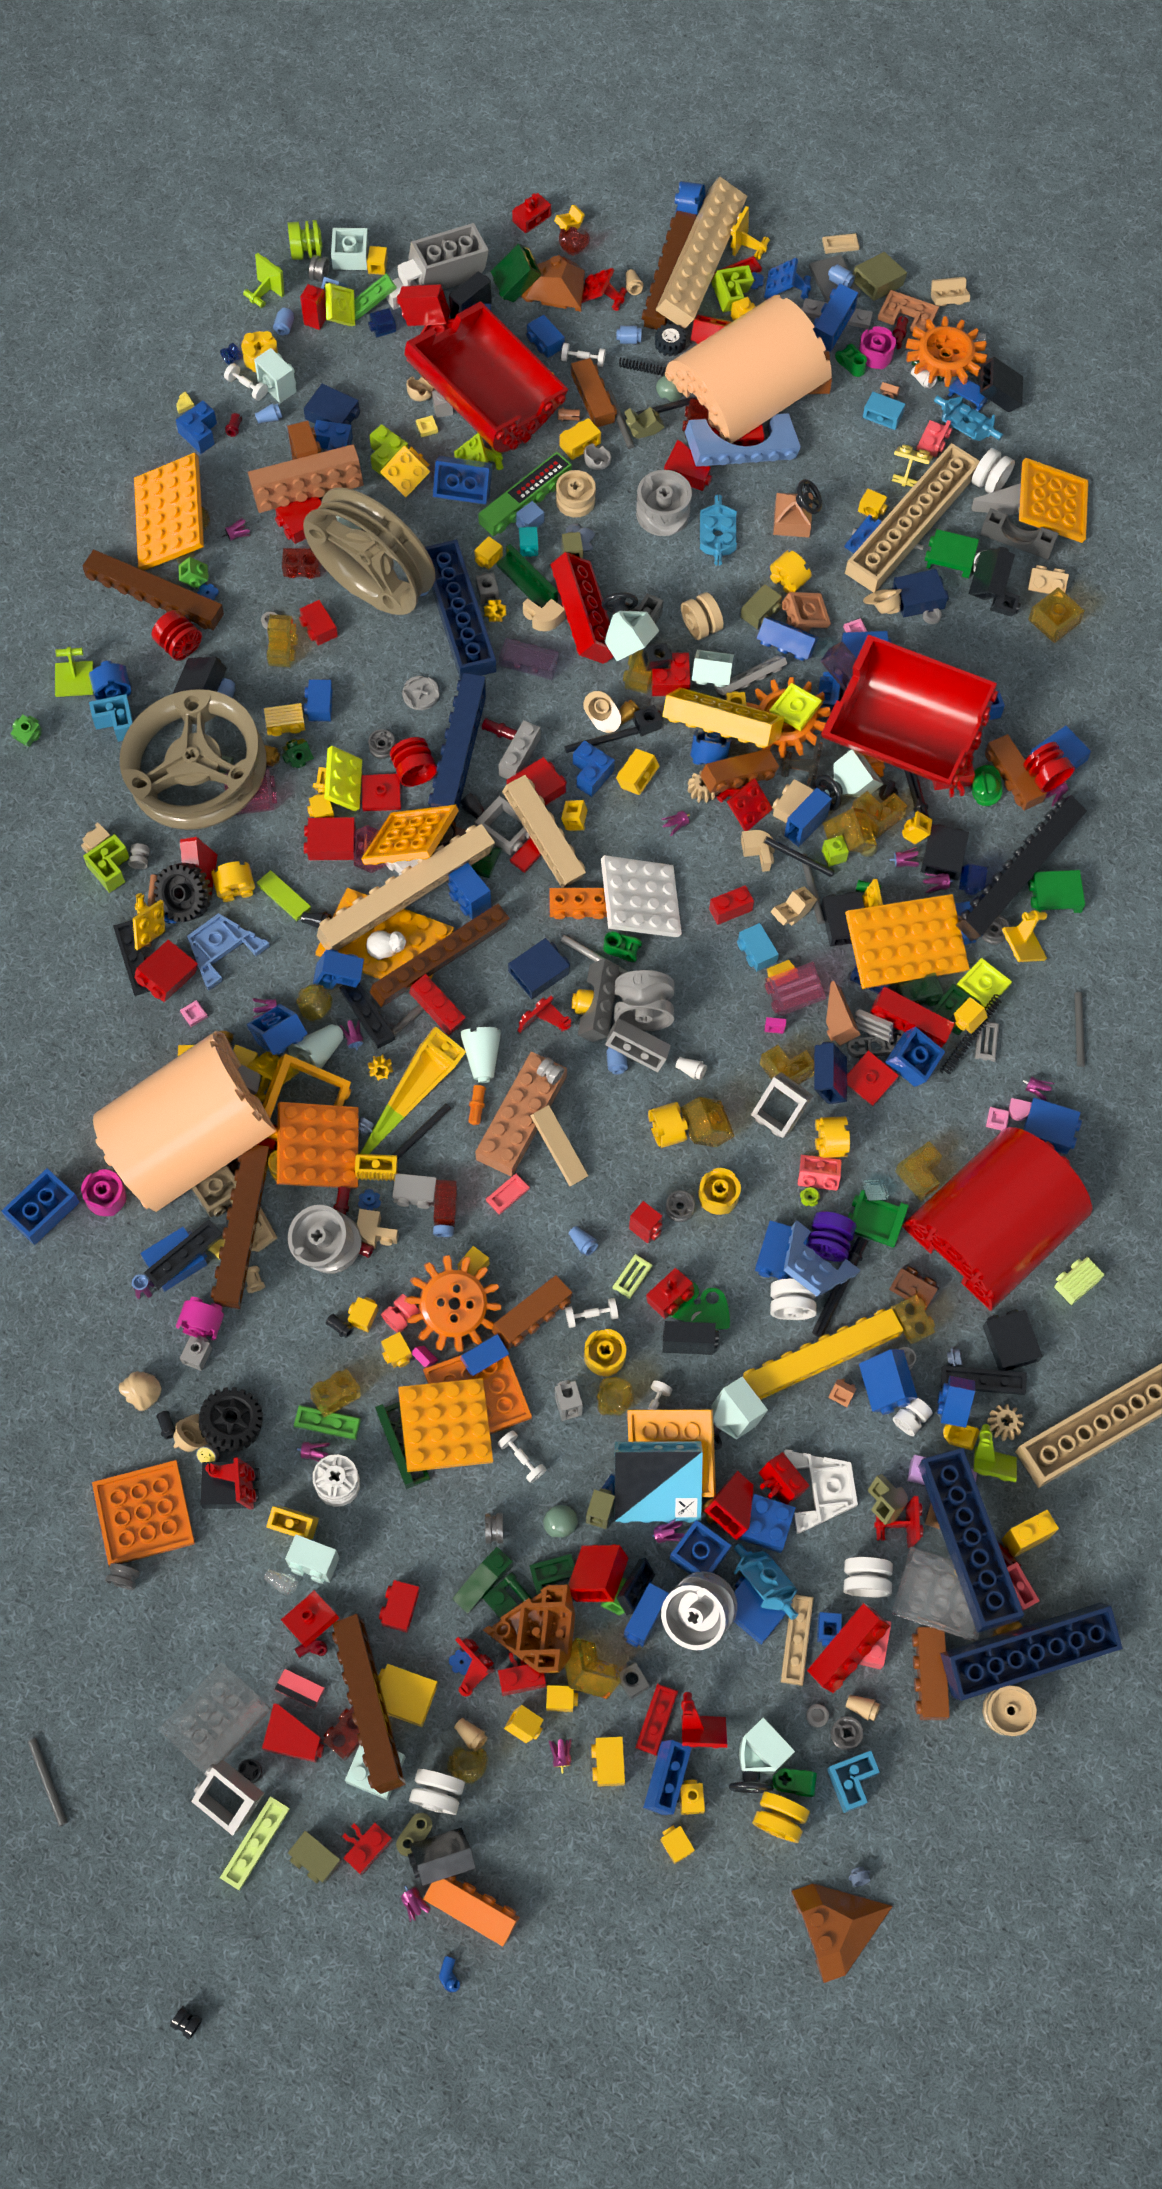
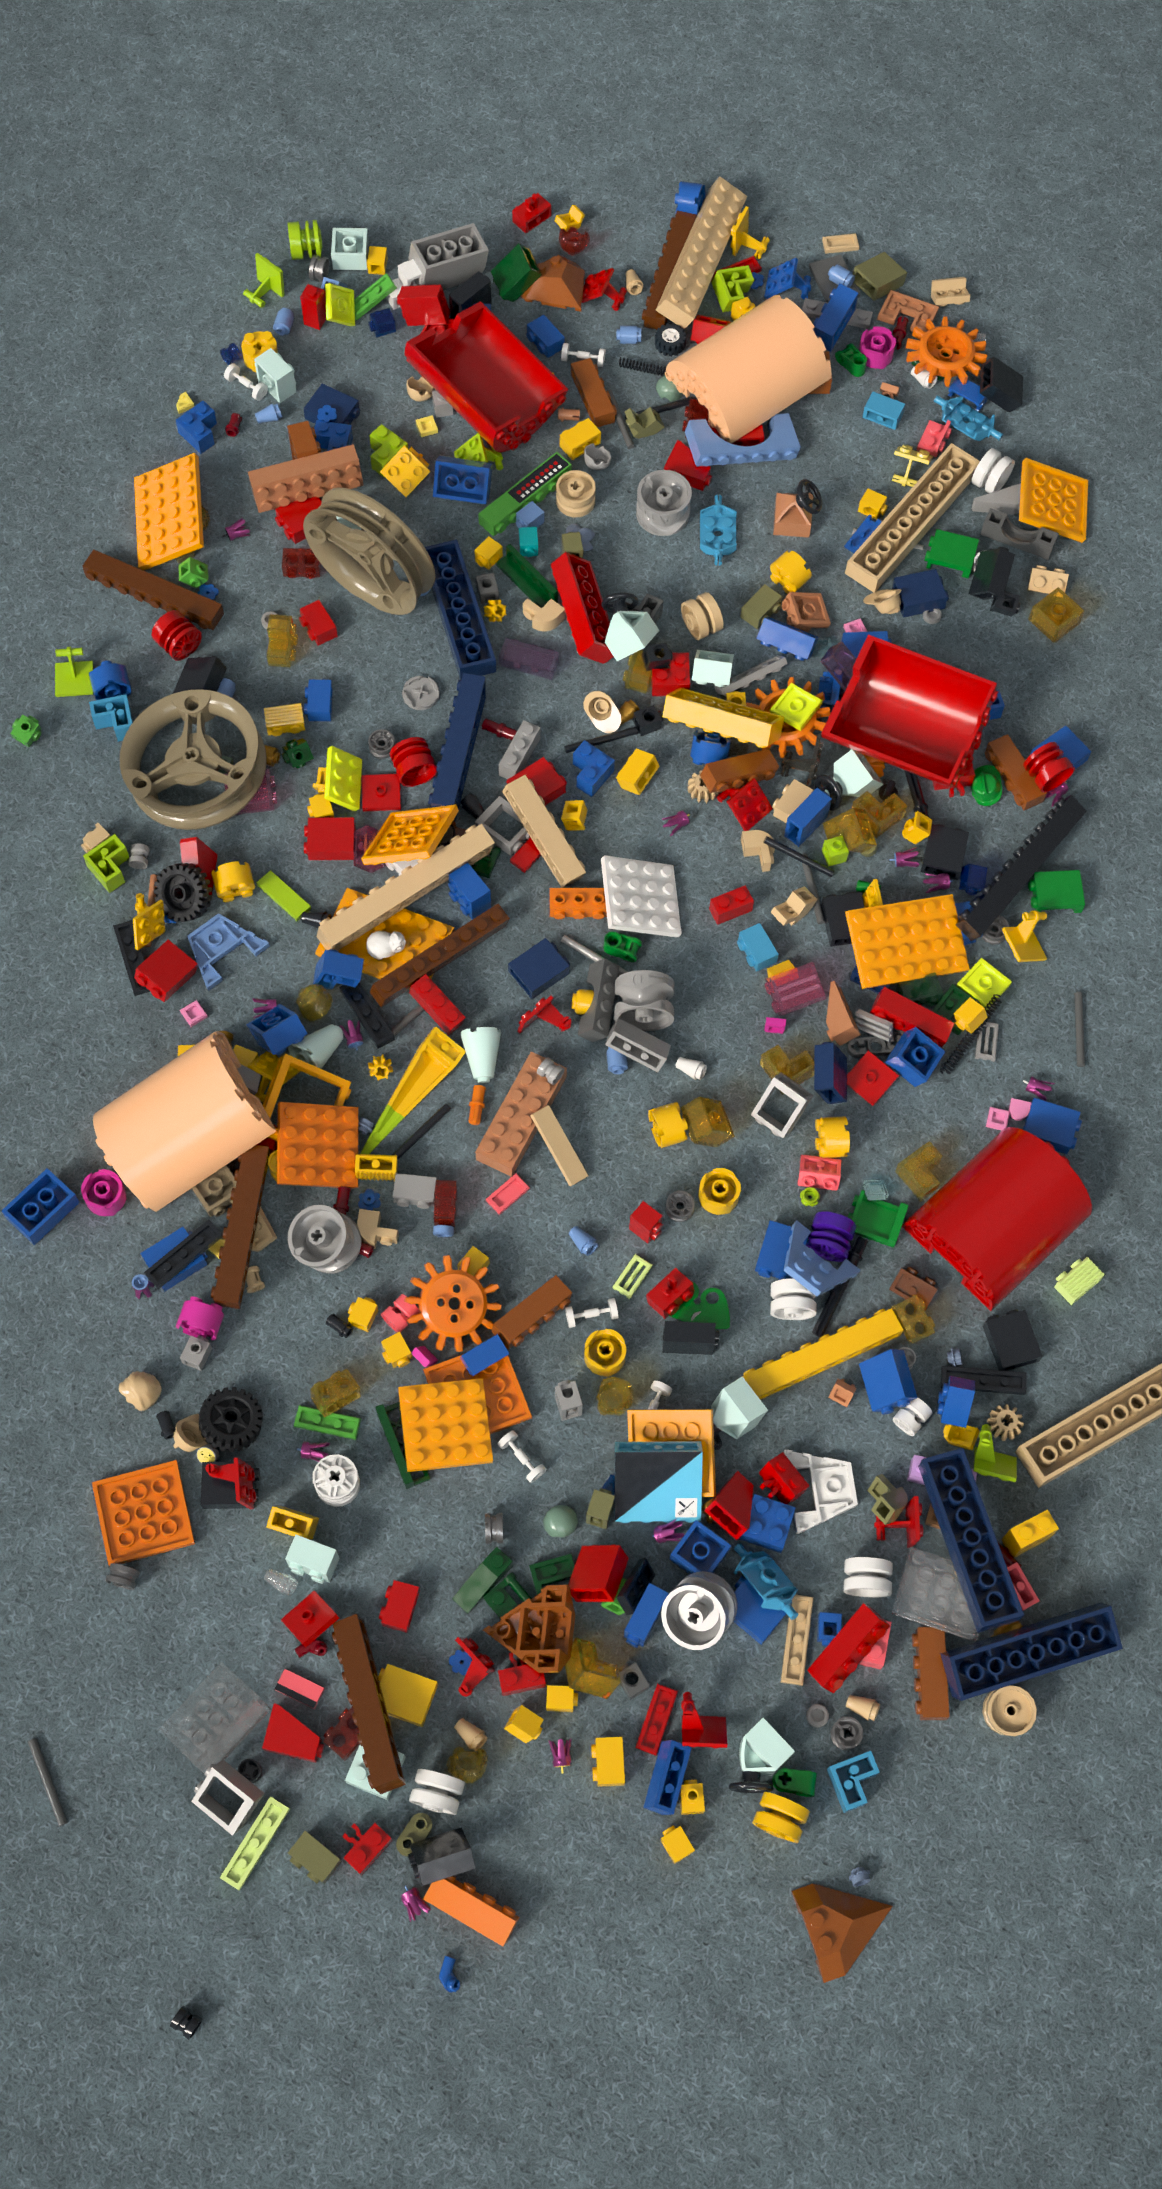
(326, 414): none -> blue plant

